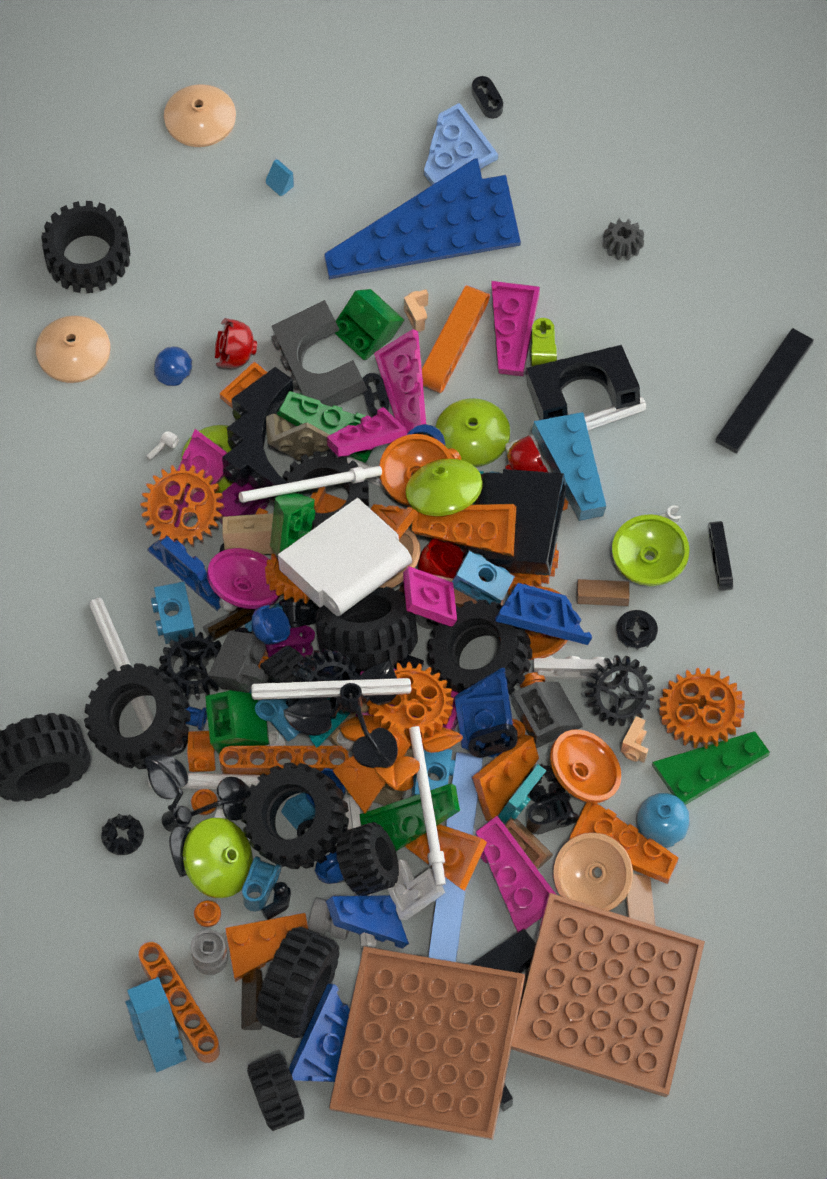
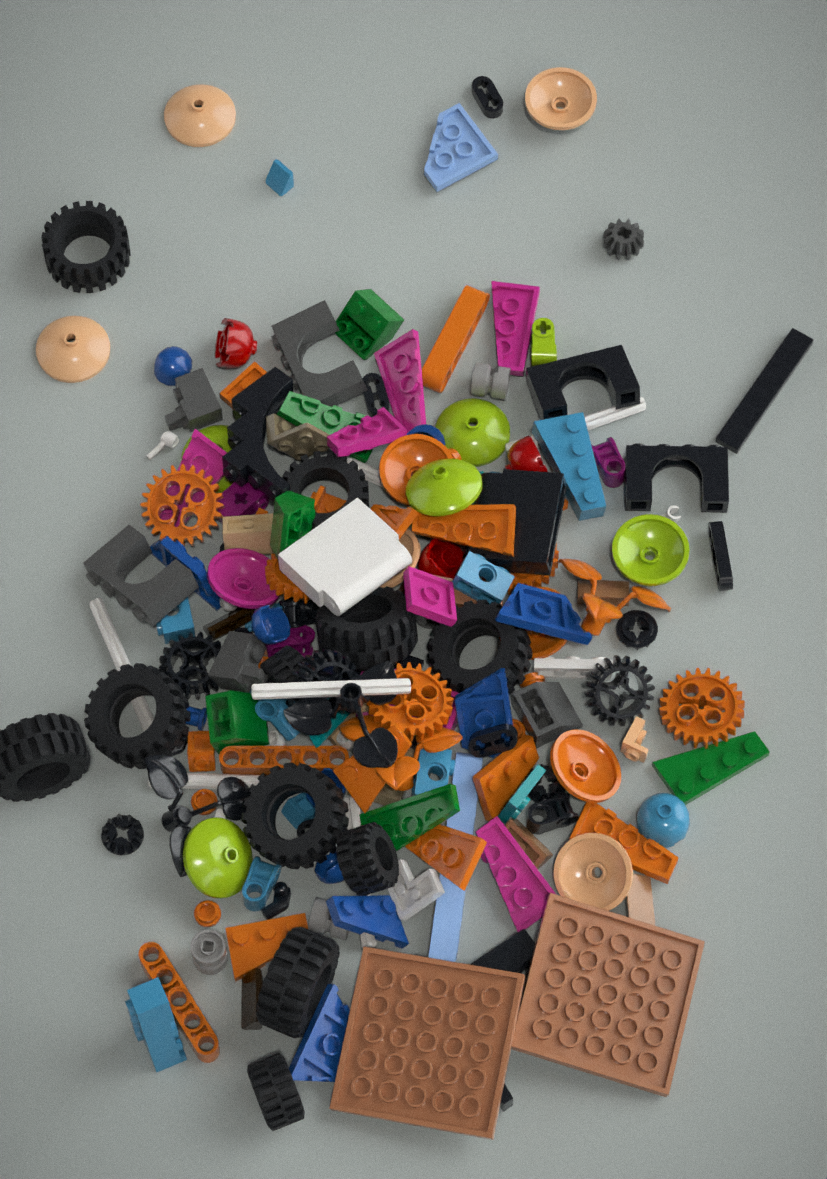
(148, 599): none -> dark grey arch
(197, 403): none -> dark grey hinge
(354, 475): white bar -> none
(414, 309): light nougat bracket -> none
(435, 857): white bar -> none
(442, 222): blue wing -> none
(490, 381): none -> light grey wheel
(563, 89): none -> light nougat dish
(599, 610): none -> orange plant
(608, 459): none -> magenta piece
(706, 463): none -> black arch

